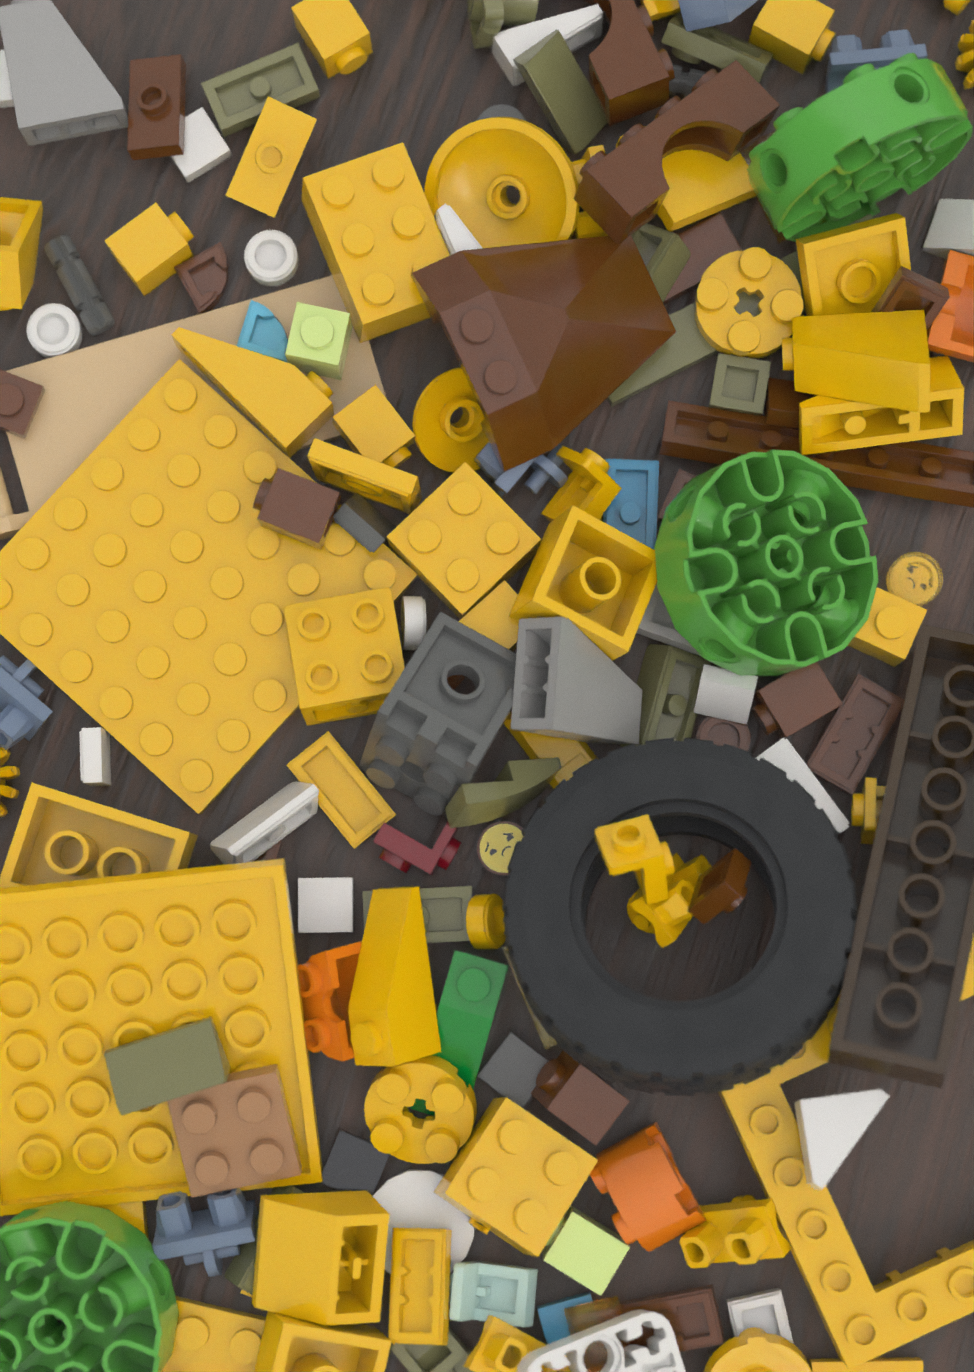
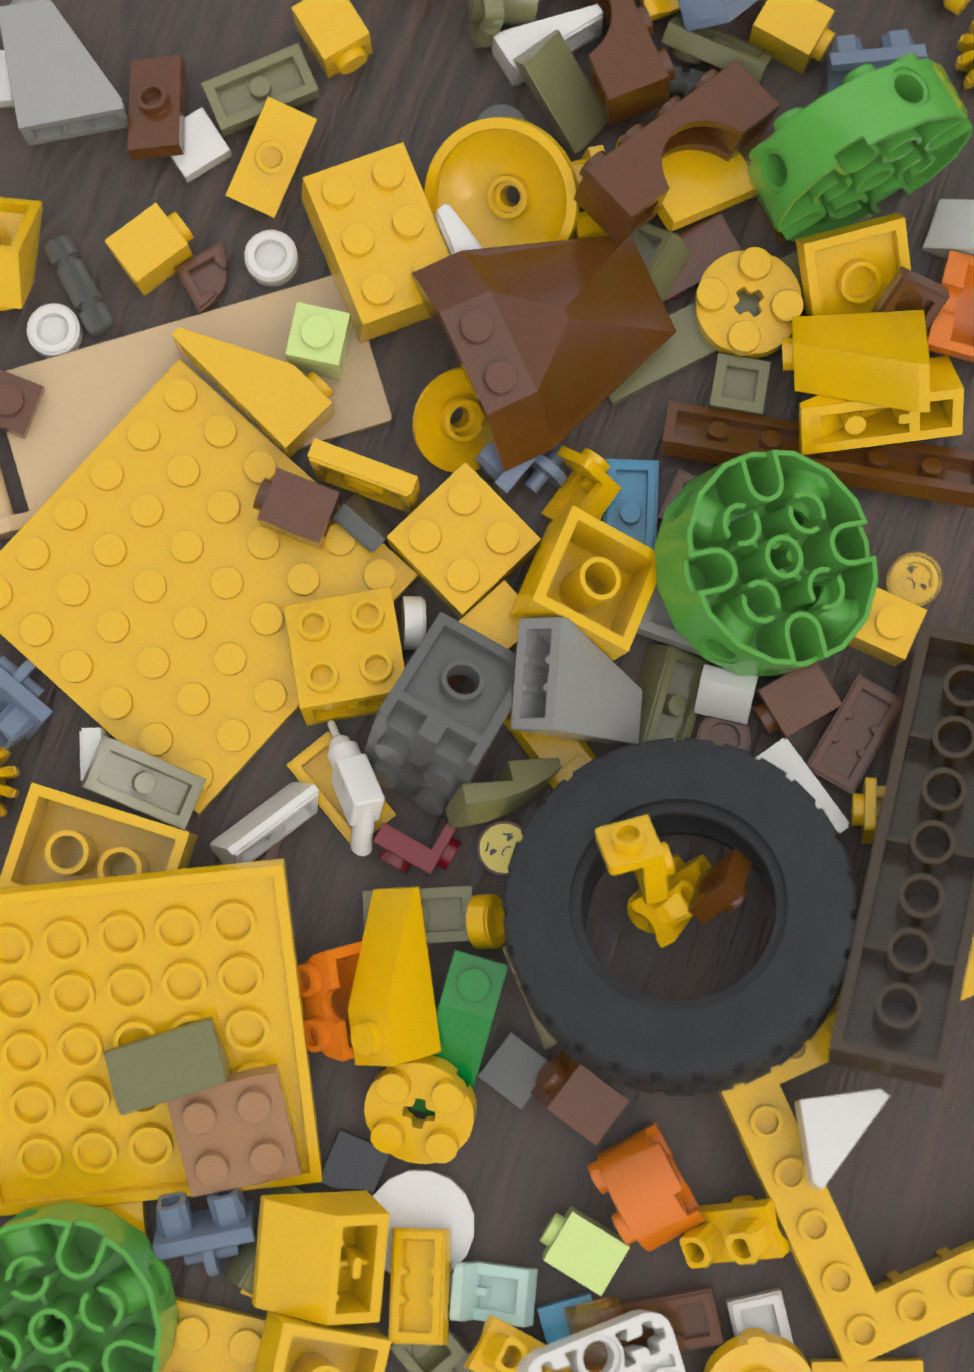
(143, 782): none -> plate
(263, 332): medium azure tile -> none
(325, 905): white tile -> none
(355, 788): none -> white piece
(375, 429): yellow brick -> none
(515, 1176): yellow brick -> none
(783, 403): reddish brown tile -> none

